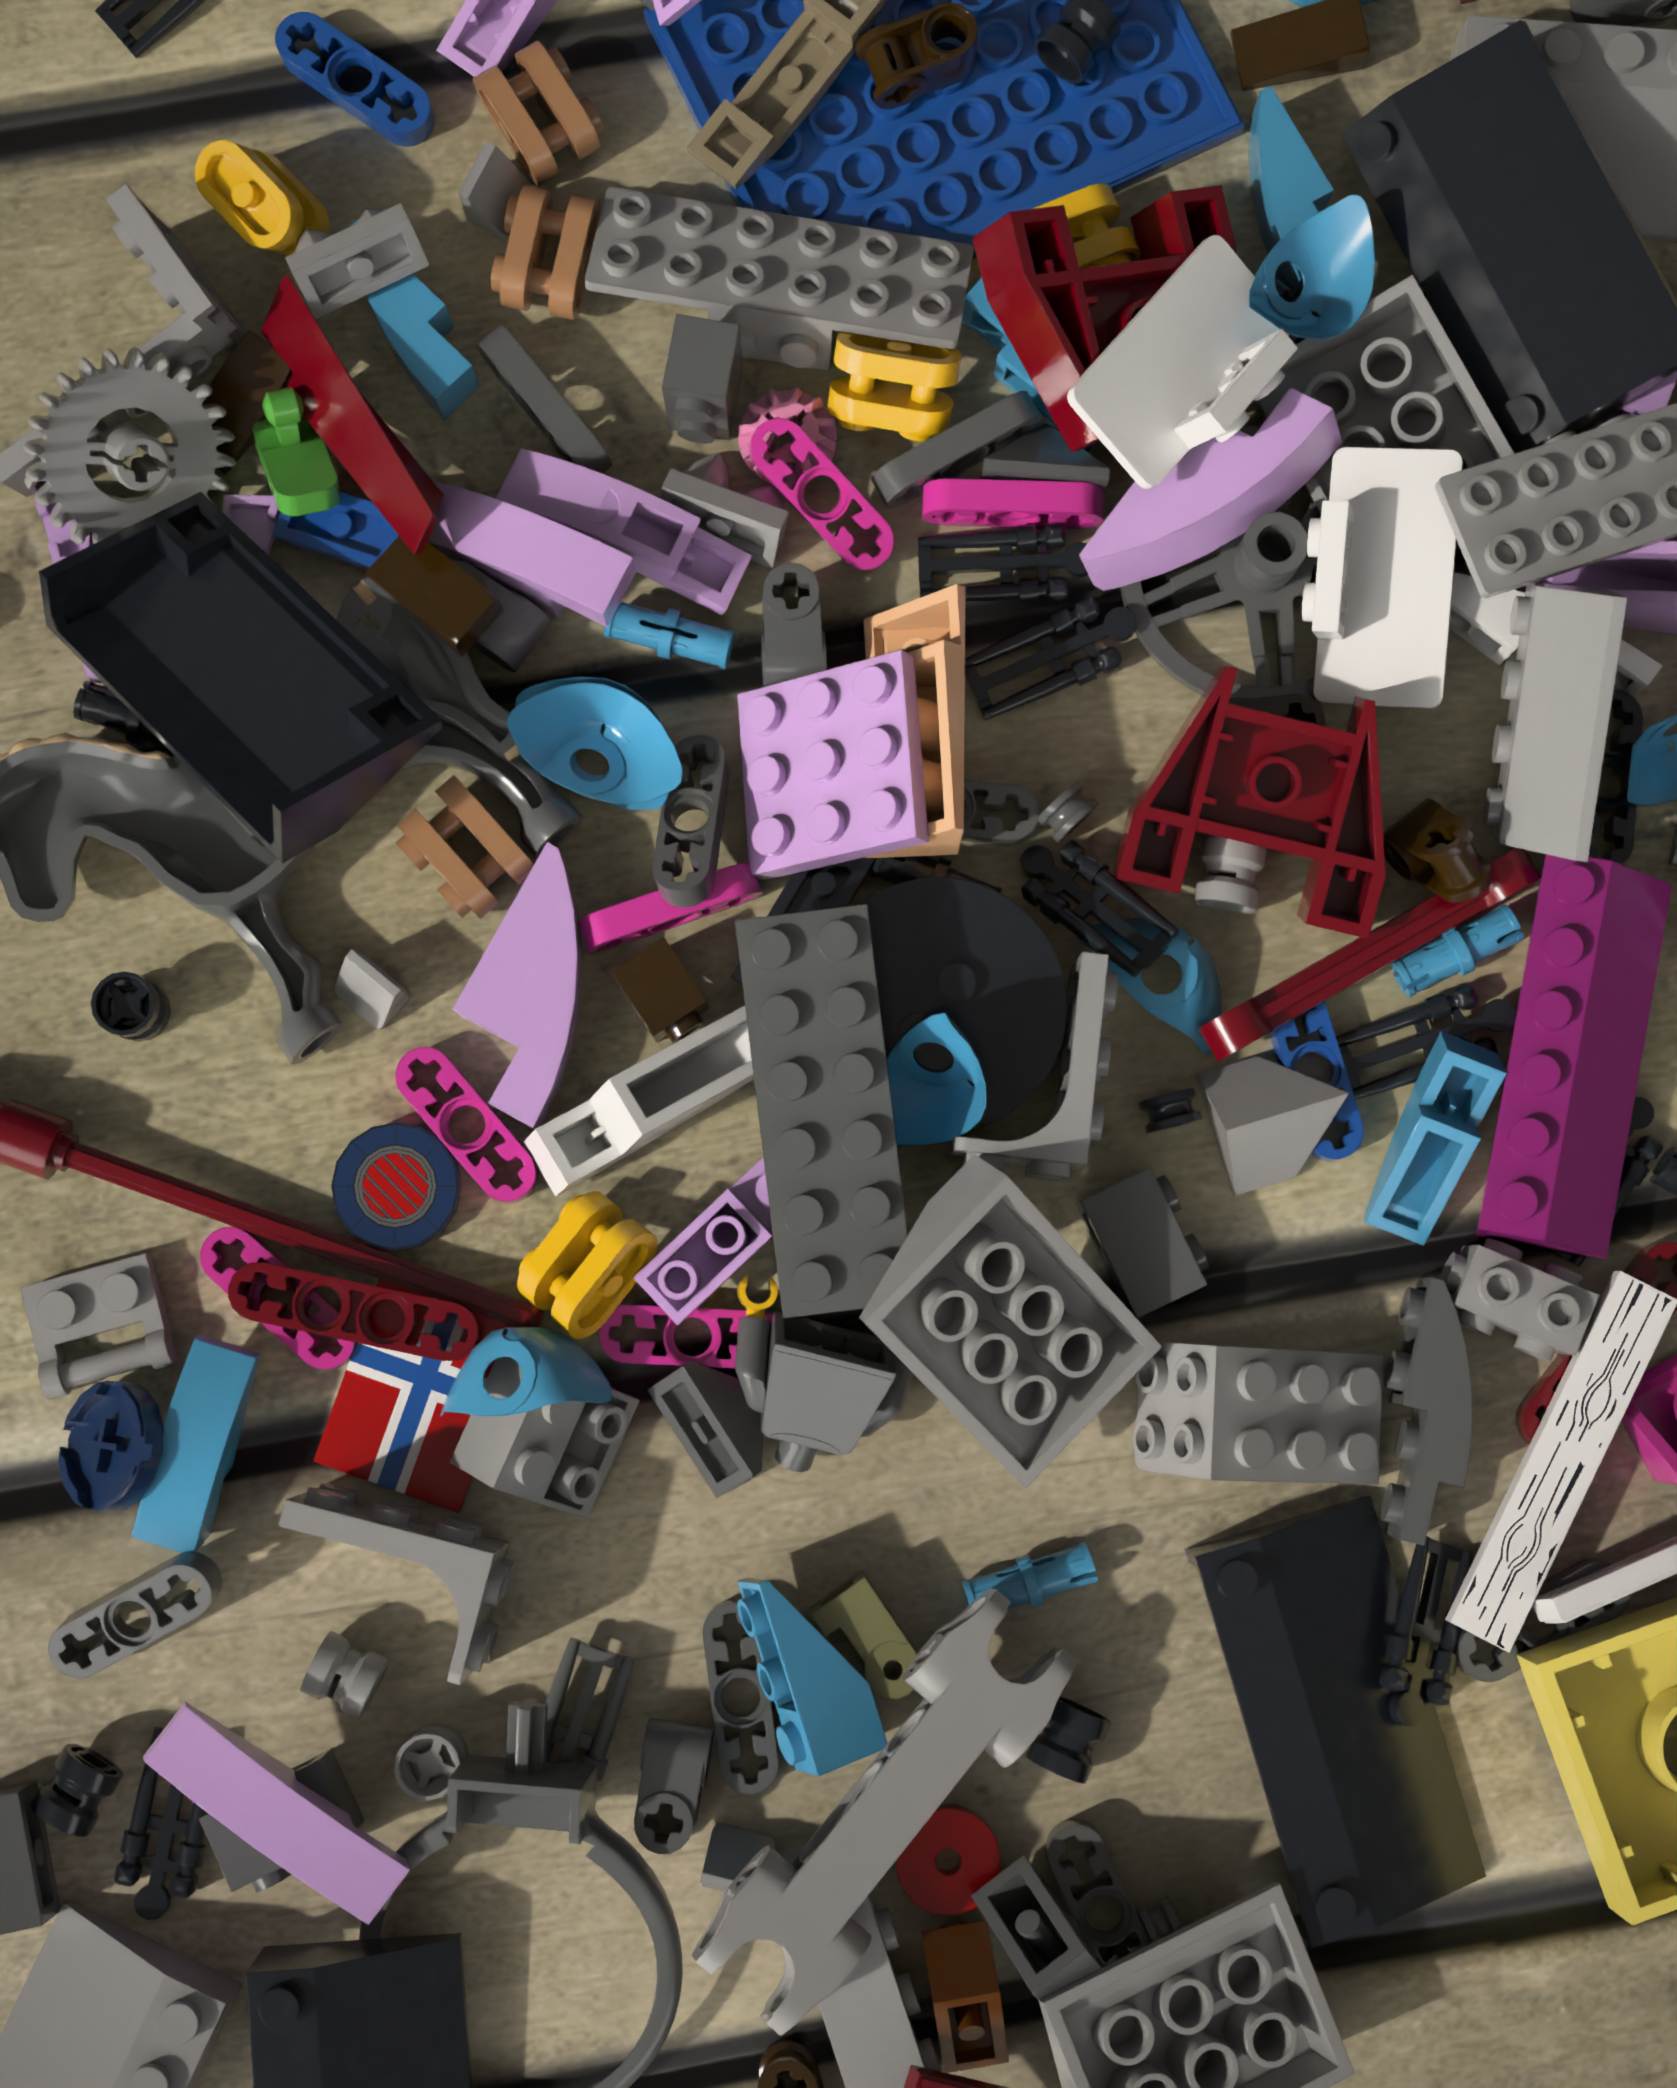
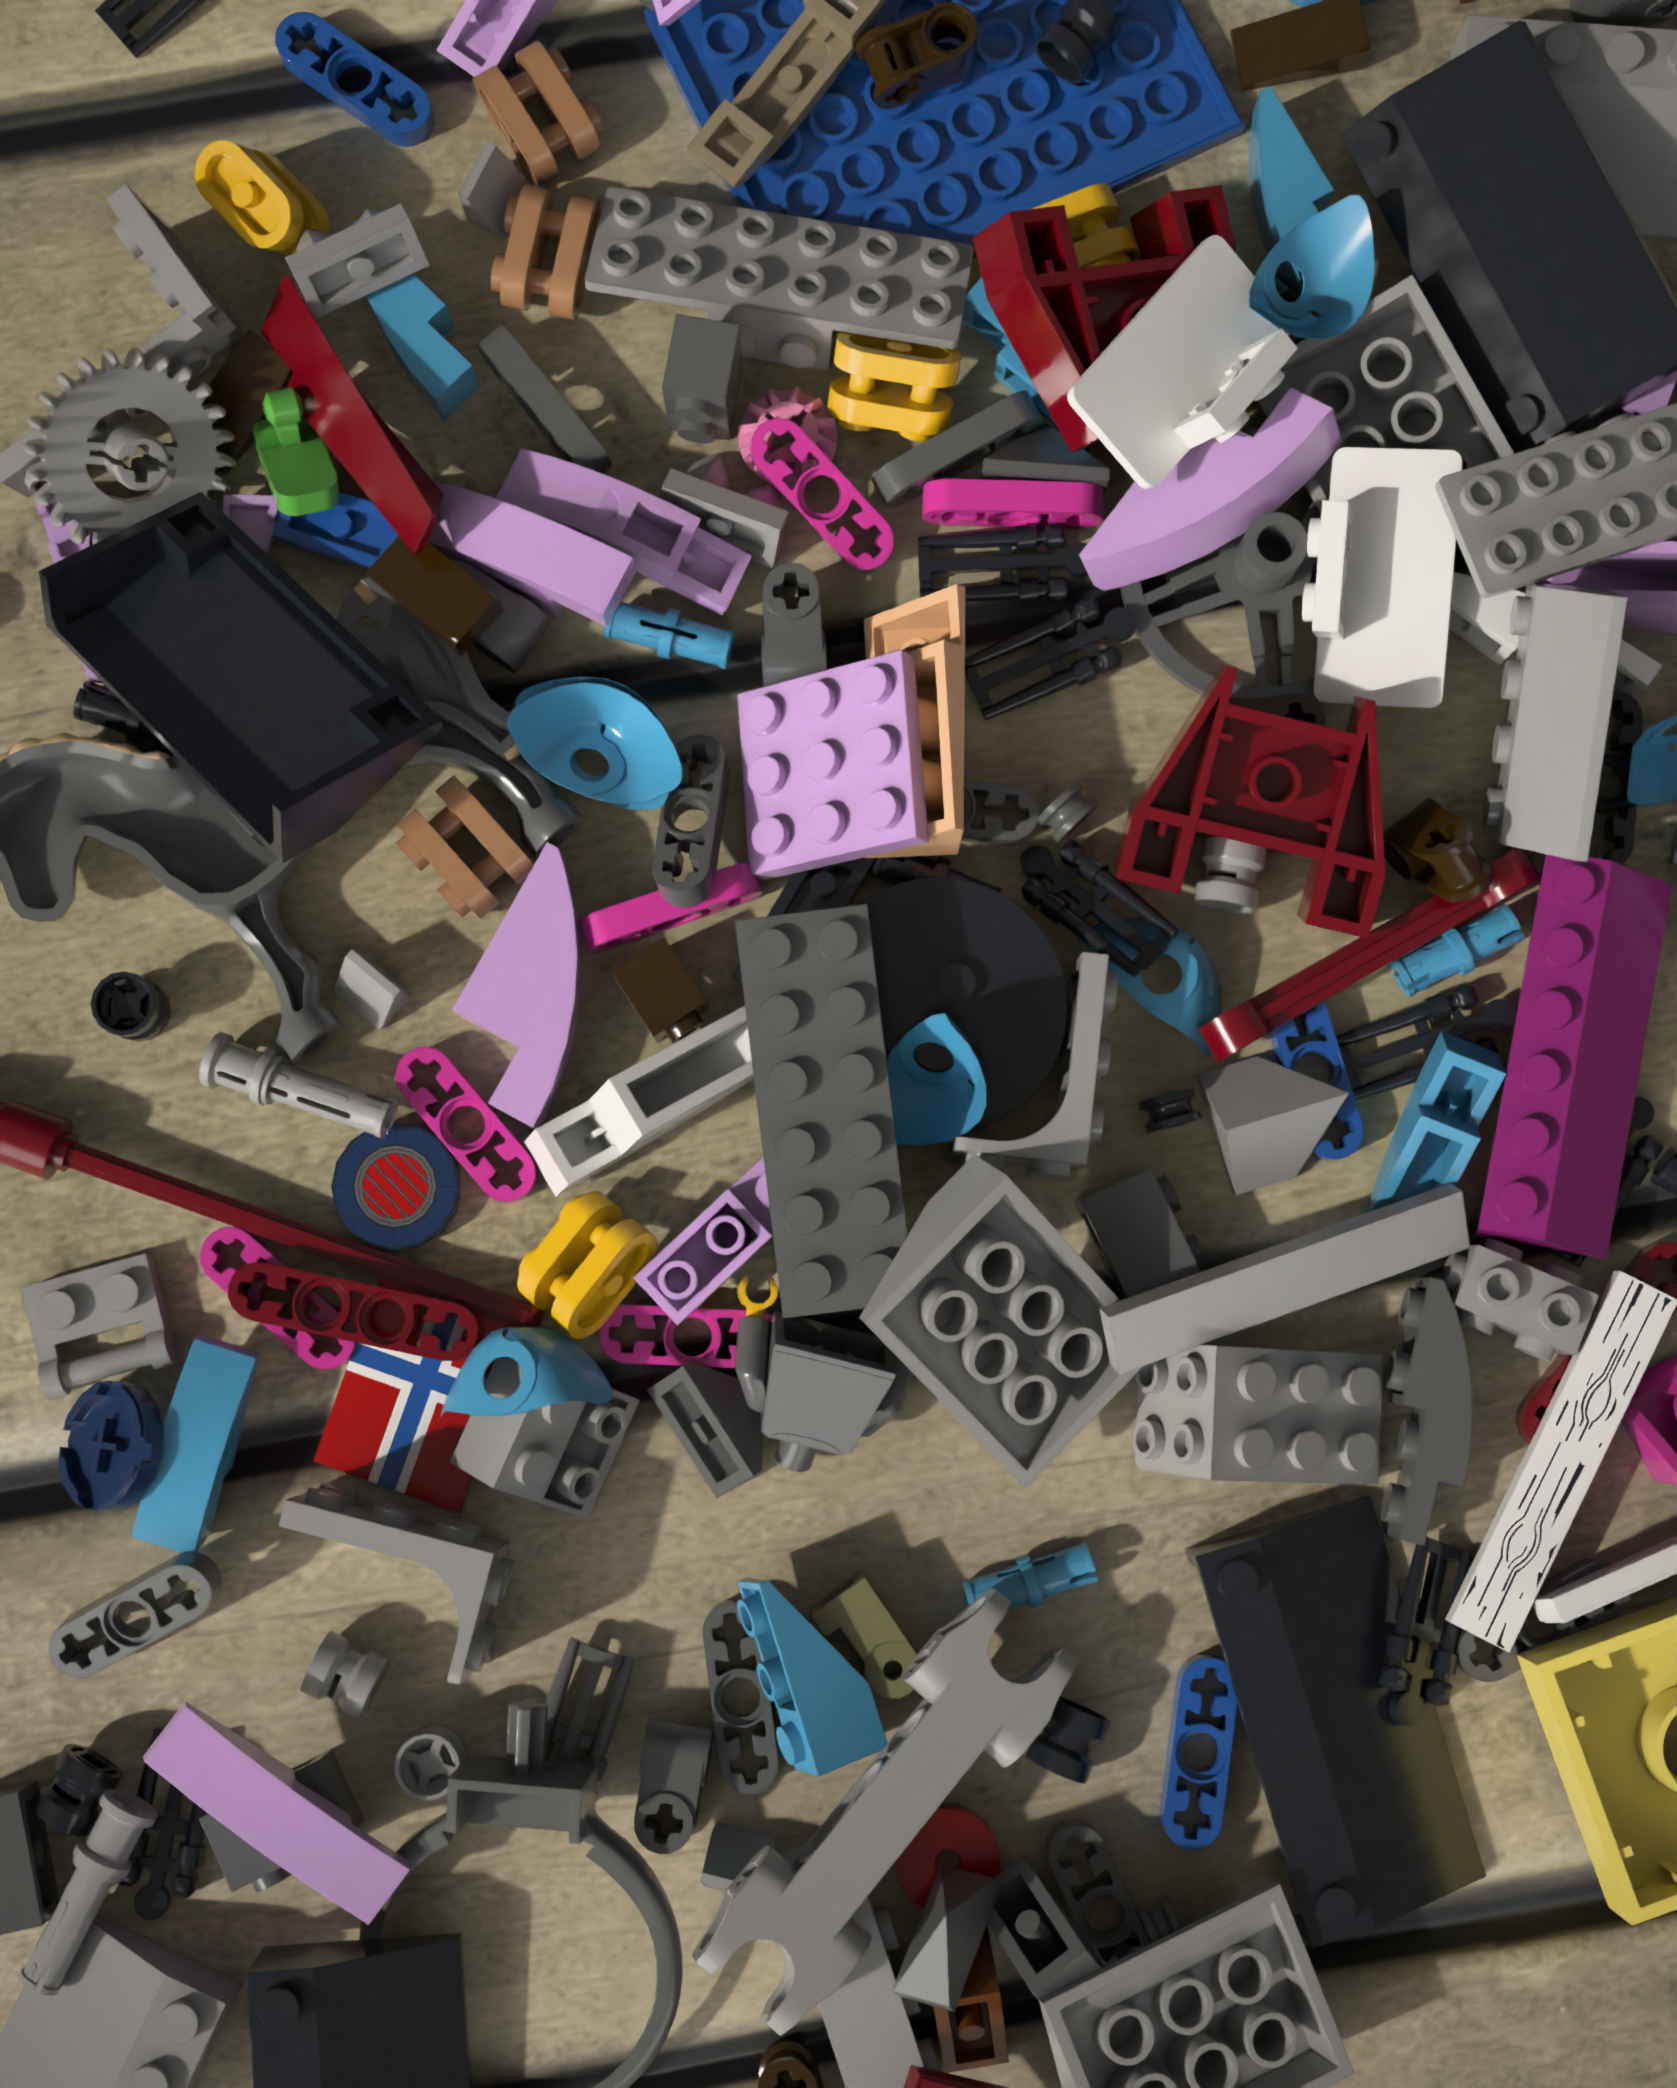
(99, 1864): none -> light grey pin
(270, 1079): none -> light grey pin
(947, 1937): none -> dark grey slope
(1177, 1797): none -> blue beam
(1284, 1278): none -> light grey tile

